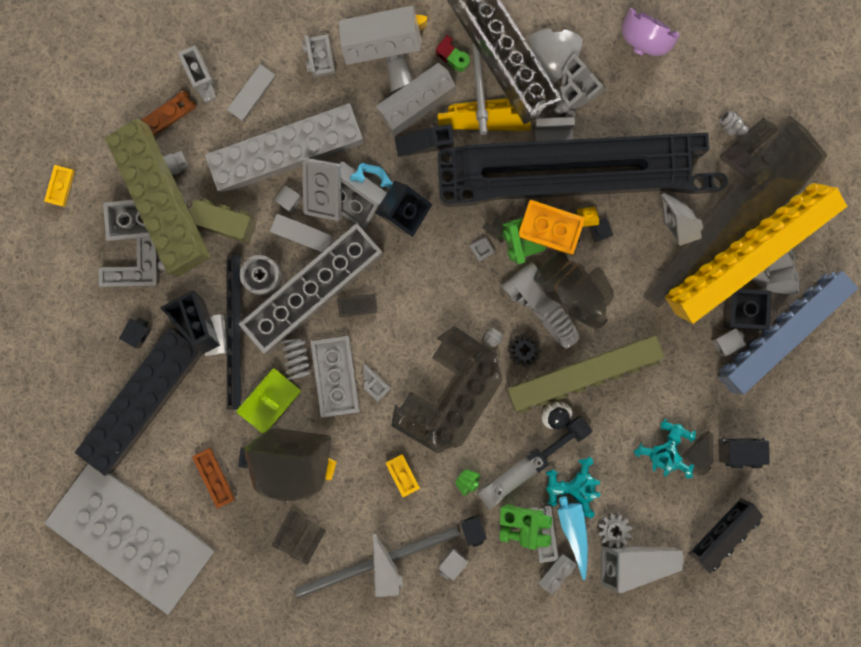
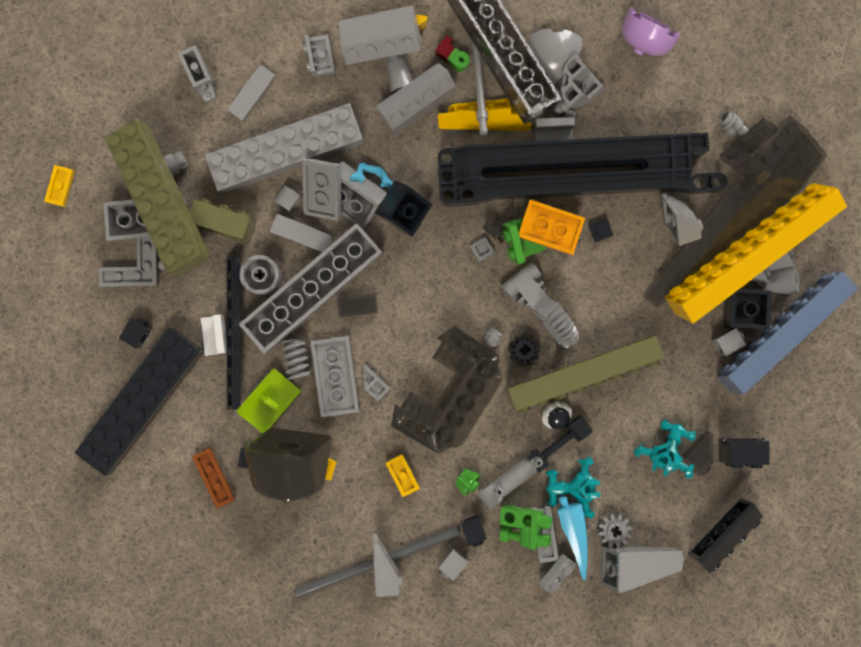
(130, 538): light grey plate -> none
(169, 113): dark orange plate -> none
(193, 321): black wedge -> none
(298, 537): clear smoke slope -> none
(425, 141): black slope -> none
(581, 292): clear smoke piece -> none
(590, 215): yellow plate -> none

